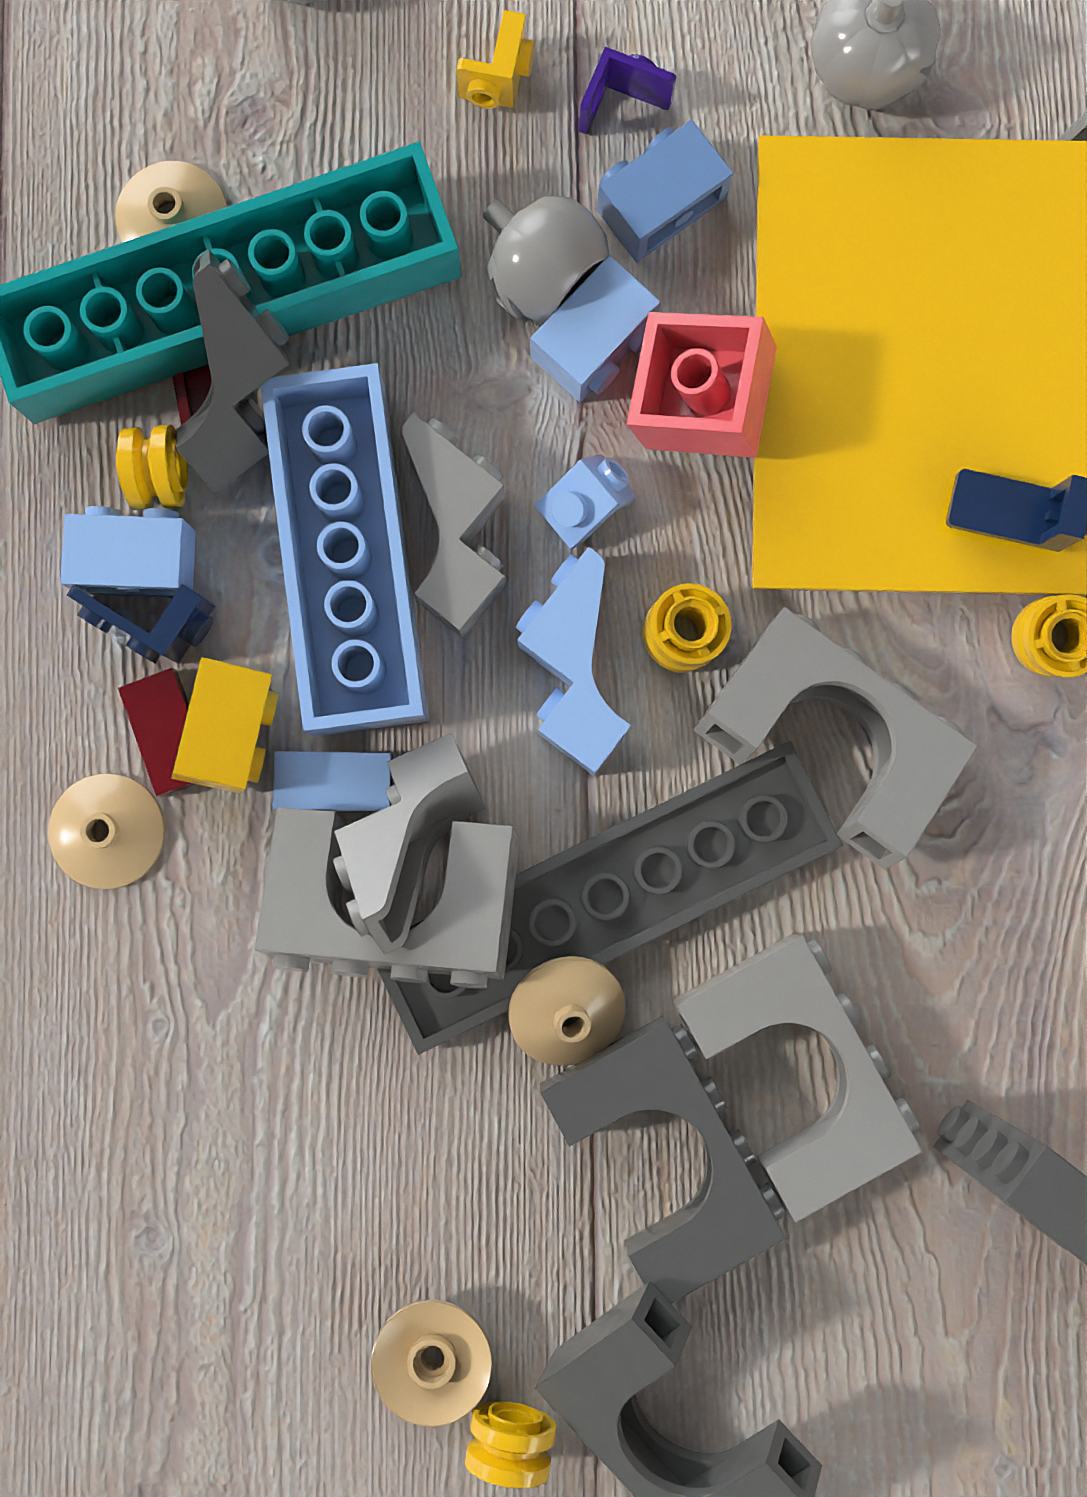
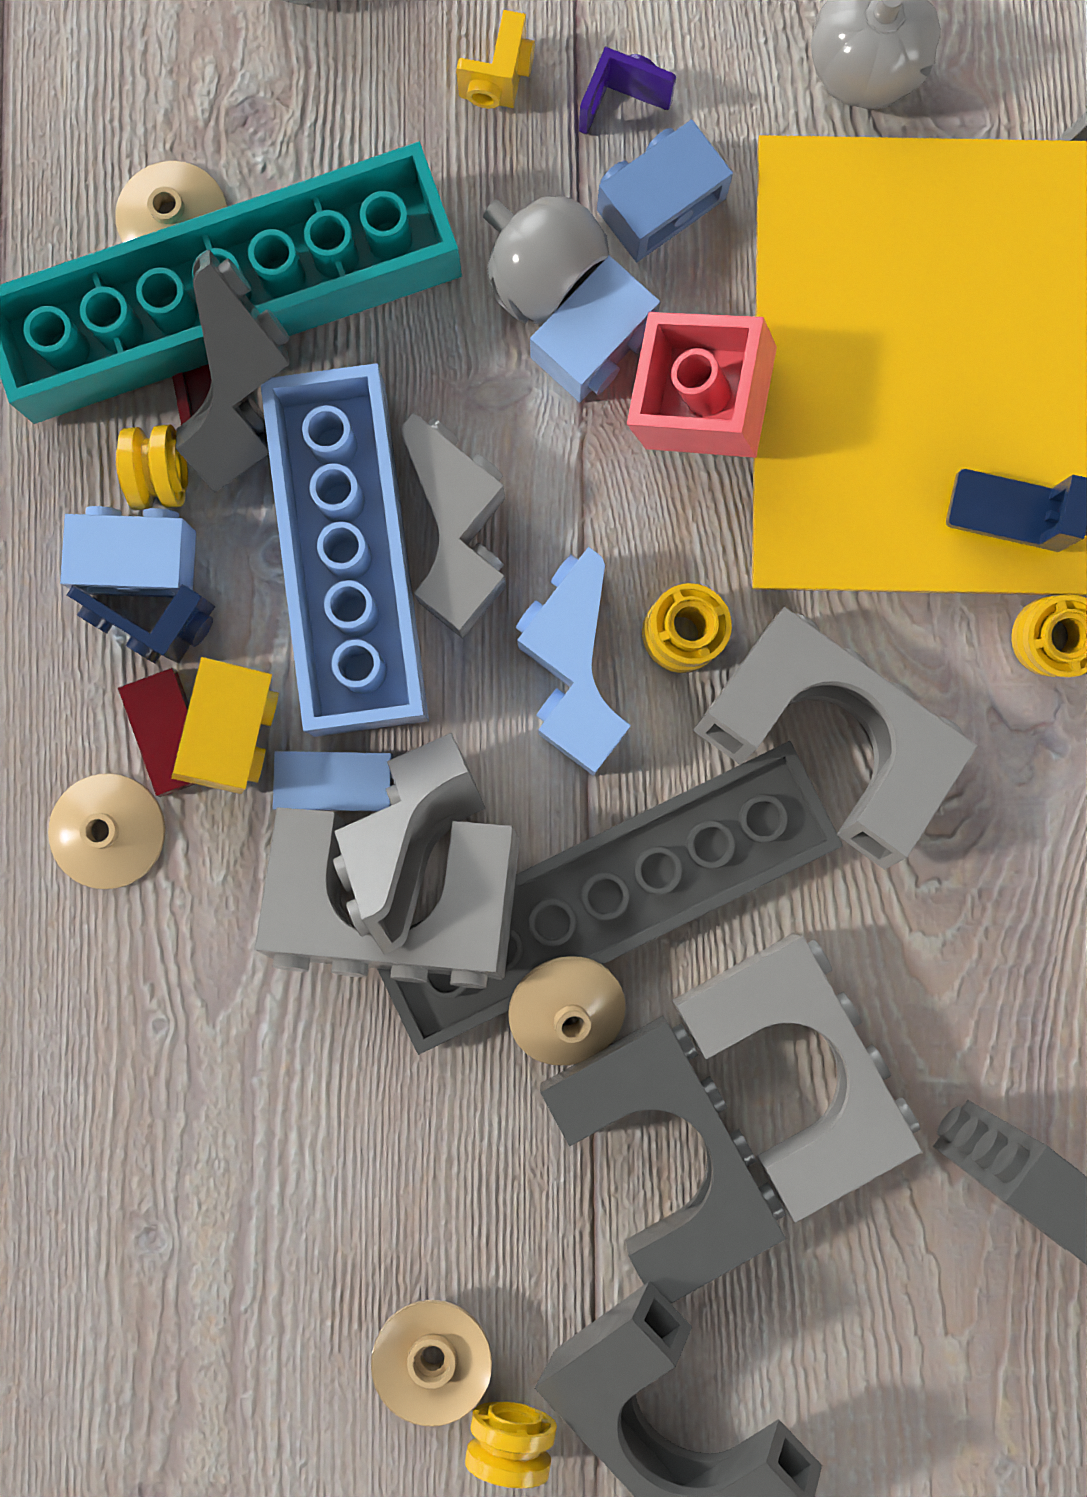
(586, 498): light blue bracket -> none

